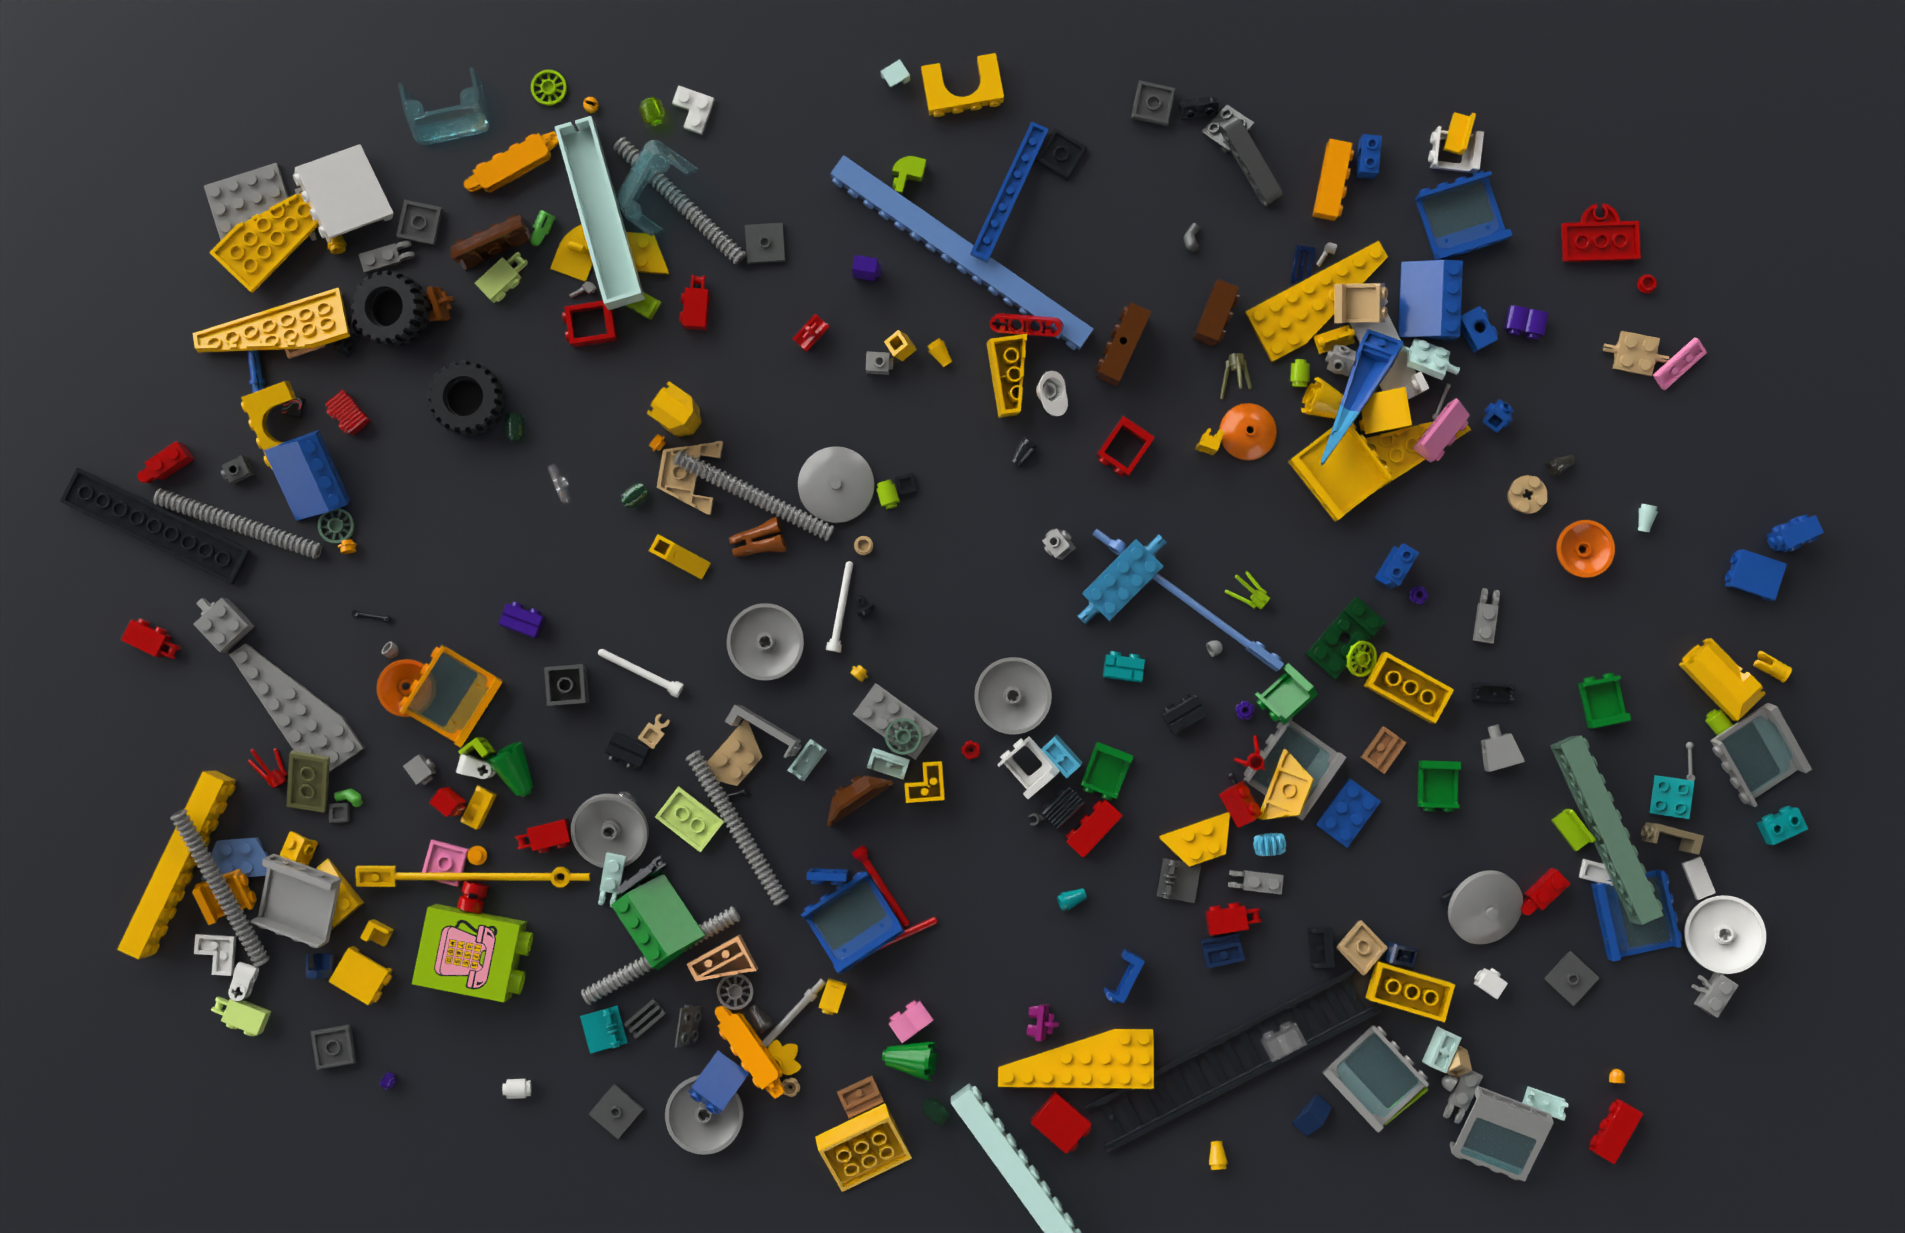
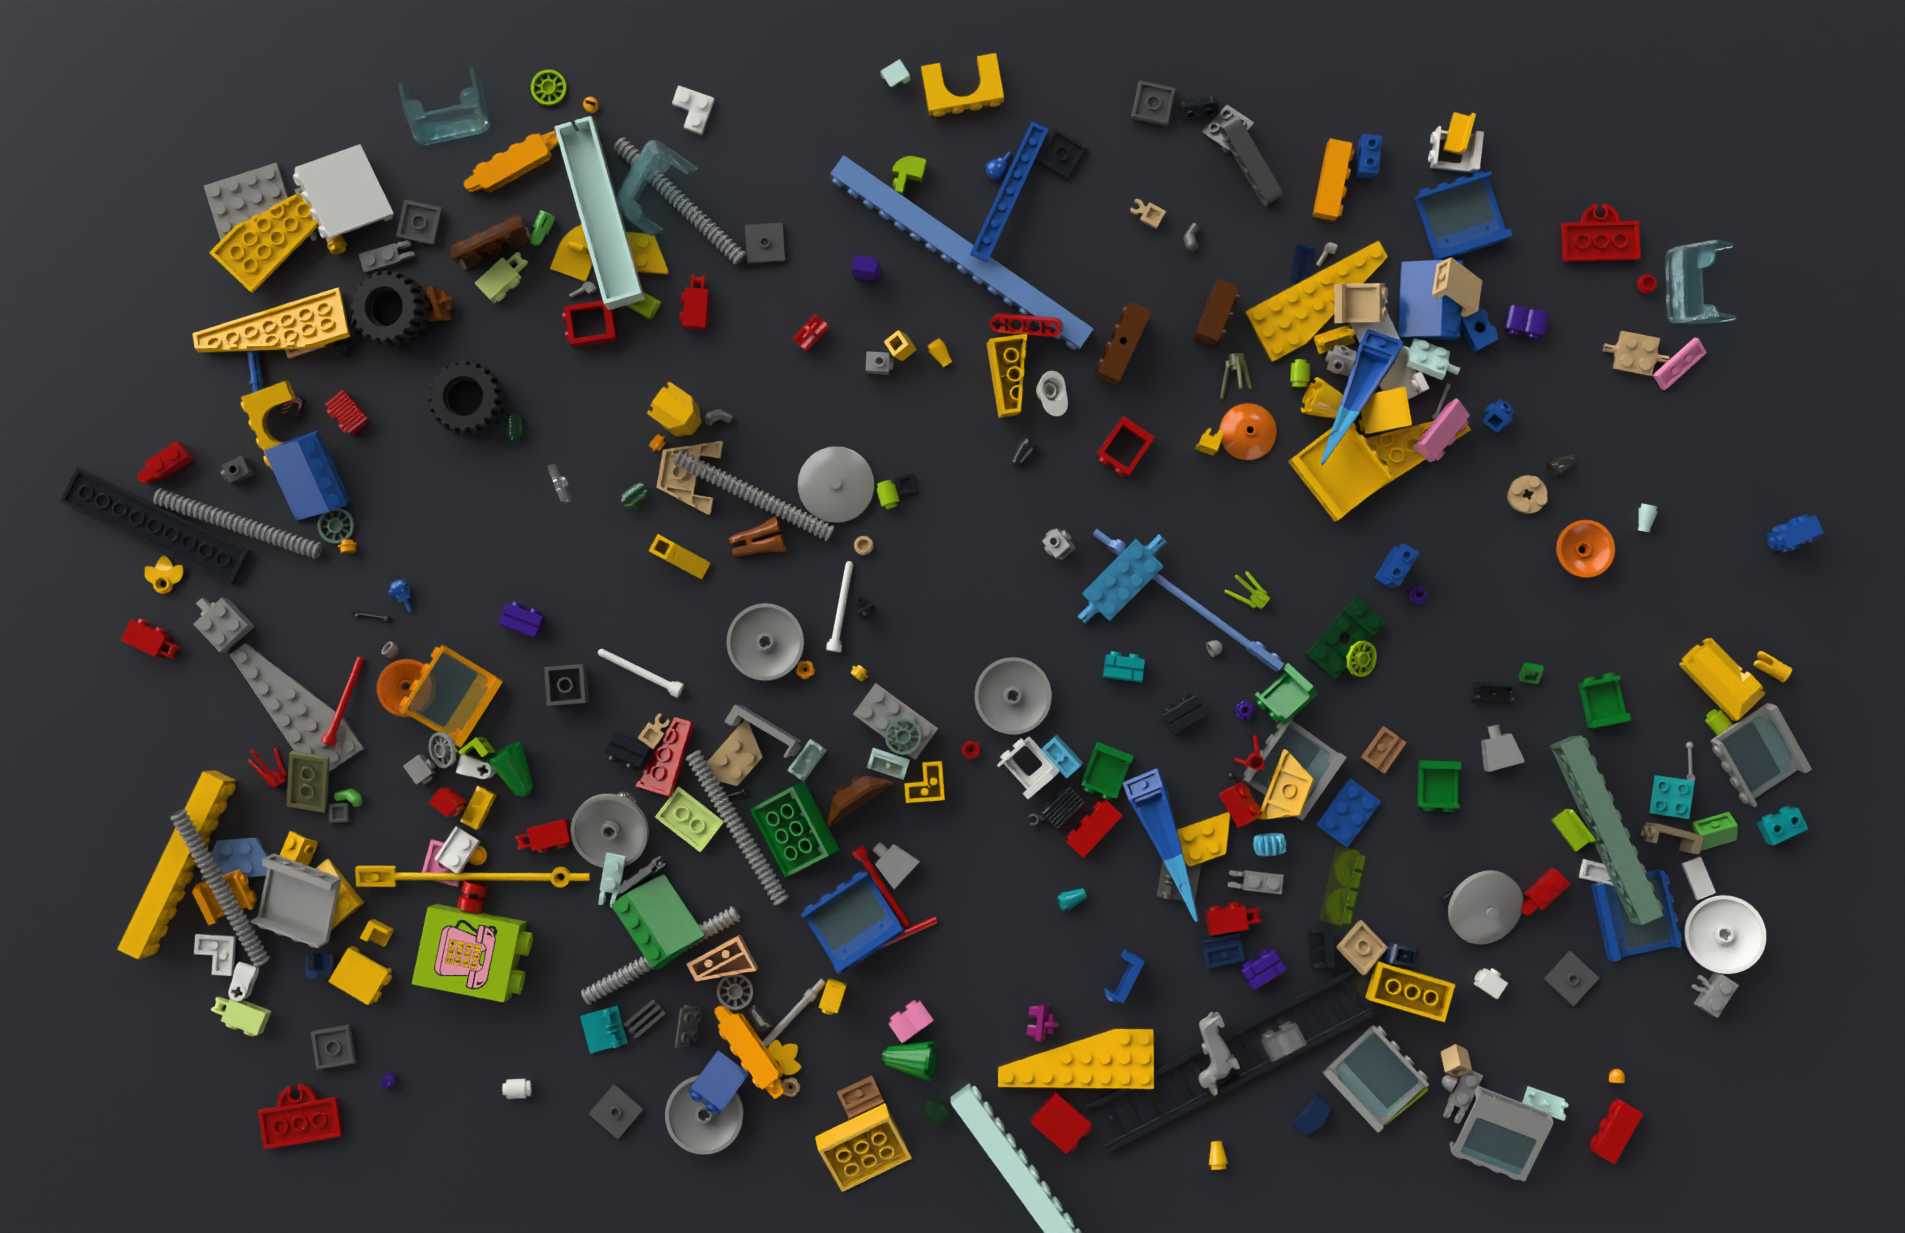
(162, 572): none -> yellow plate
(299, 1119): none -> red plate
(330, 736): none -> red piece
(400, 590): none -> blue piece
(442, 749): none -> light grey wheel
(457, 850): none -> white plate
(652, 111): clear neon green head -> none
(665, 766): none -> wing
(716, 415): none -> dark grey arm
(794, 829): none -> green slope
(800, 669): none -> light orange plate
(836, 876): blue plate -> none
(894, 863): none -> light grey torso
(997, 167): none -> blue piece
(1151, 214): none -> tan plate
(1153, 806): none -> blue plate
(1218, 1052): none -> light grey animal
(1263, 968): none -> dark purple brick
(1338, 888): none -> clear neon green windscreen
(1408, 687): yellow brick -> none
(1441, 1049): light aqua hinge -> none
(1458, 284): none -> tan panel
(1486, 618): light grey hinge -> none
(1531, 673): none -> green plate
(1685, 283): none -> clear light blue windscreen
(1716, 830): none -> bright green panel
(1755, 574): blue panel -> none

